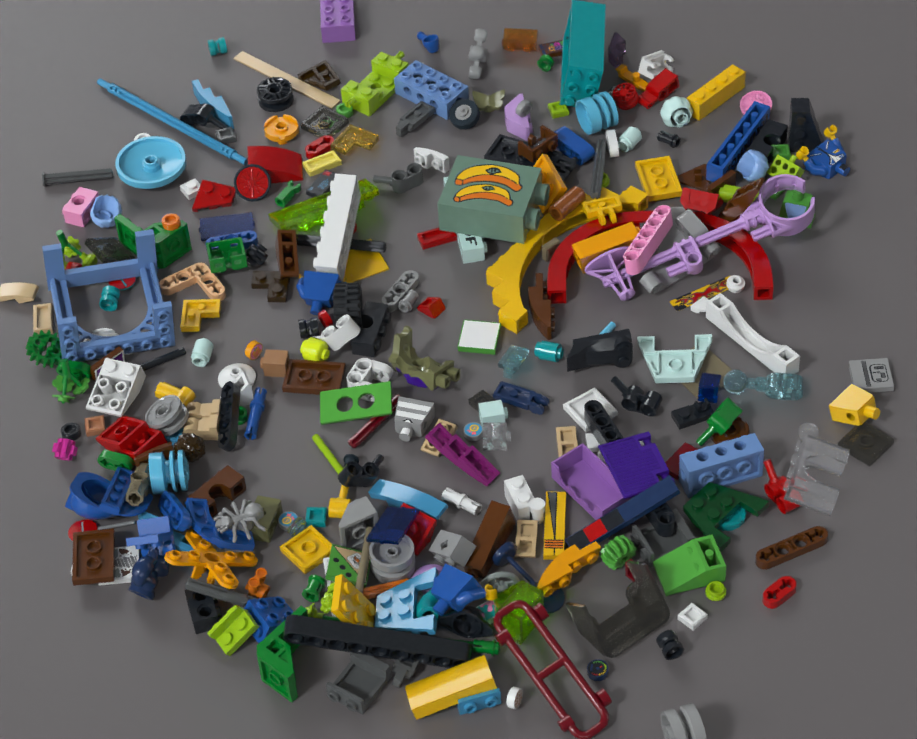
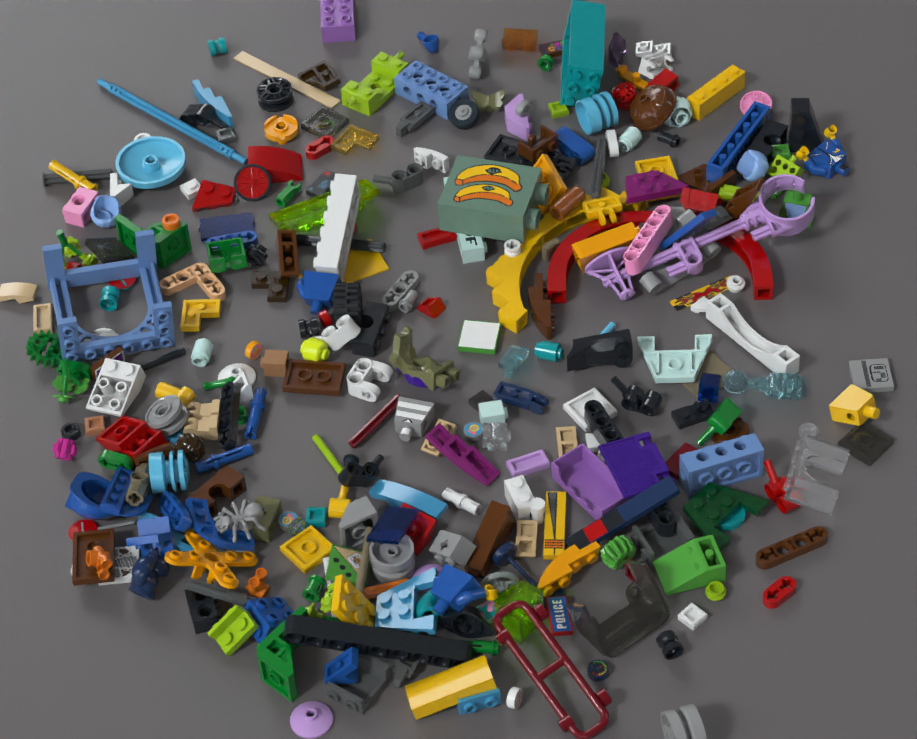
(66, 173): none -> yellow pin
(99, 559): none -> orange plate
(121, 191): none -> white slope
(217, 384): none -> green piece
(223, 458): none -> blue pin
(312, 726): none -> lavender dish
(320, 163): light yellow tile -> none
(343, 110): bright green tile -> none
(343, 668): none -> blue slope
(382, 403): bright green piece -> none
(512, 243): none -> white bush
(528, 463): none -> lavender tile
(559, 616): none -> tile
(647, 47): none -> white slope
(651, 186): none -> magenta wing
(652, 107): none -> reddish brown hat
(689, 228): none -> blue tile
(720, 220): none -> dark grey hinge

